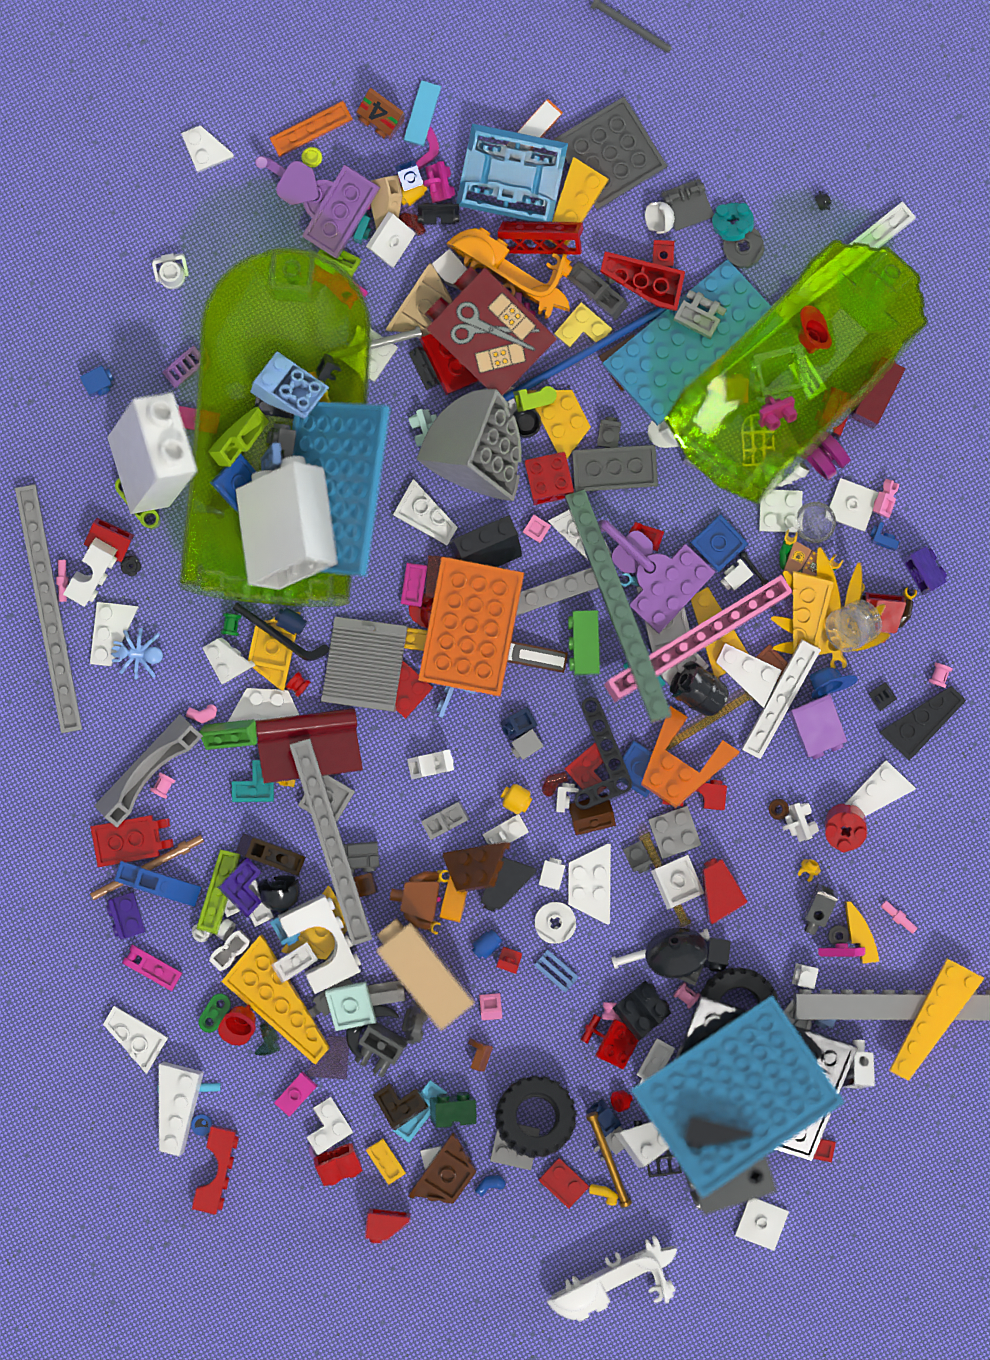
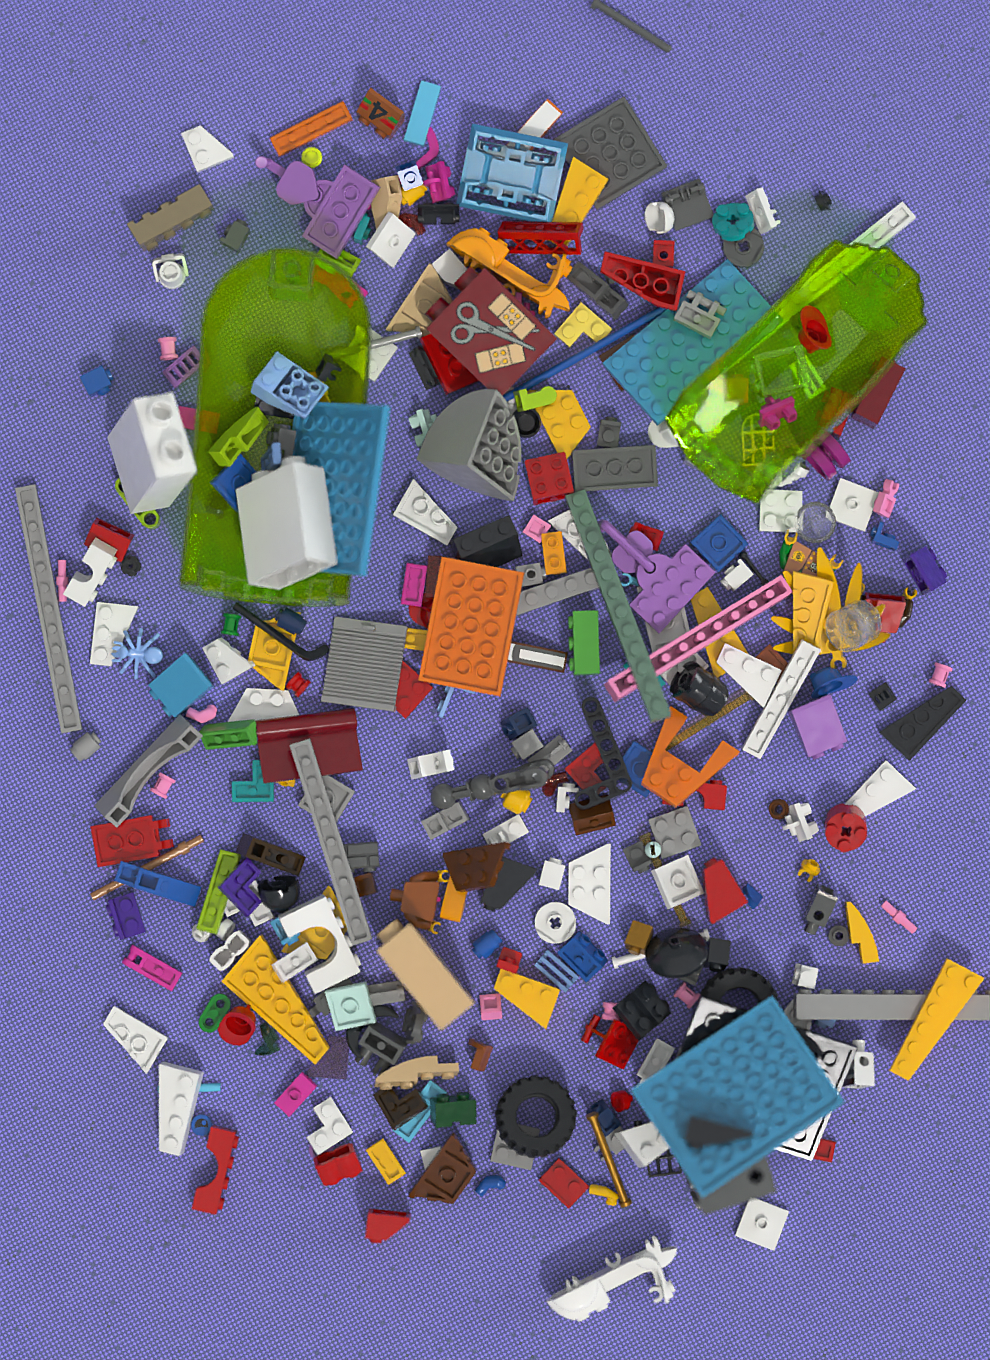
(85, 746): none -> light grey brick
(168, 349): none -> bright pink bush
(171, 218): none -> dark tan wedge
(180, 686): none -> dark azure slope
(235, 235): none -> dark grey brick
(407, 1073): none -> tan slope
(483, 786): none -> dark grey piece
(529, 995): none -> yellow wedge
(533, 574): none -> light grey brick
(553, 553): none -> light orange hinge
(554, 751): none -> light grey hinge
(583, 956): none -> blue bracket
(638, 937): none -> pearl gold brick
(657, 849): none -> light aqua hinge
(753, 896): none -> blue tile
(761, 210): none -> white plate
(841, 950): dark pink plate -> none

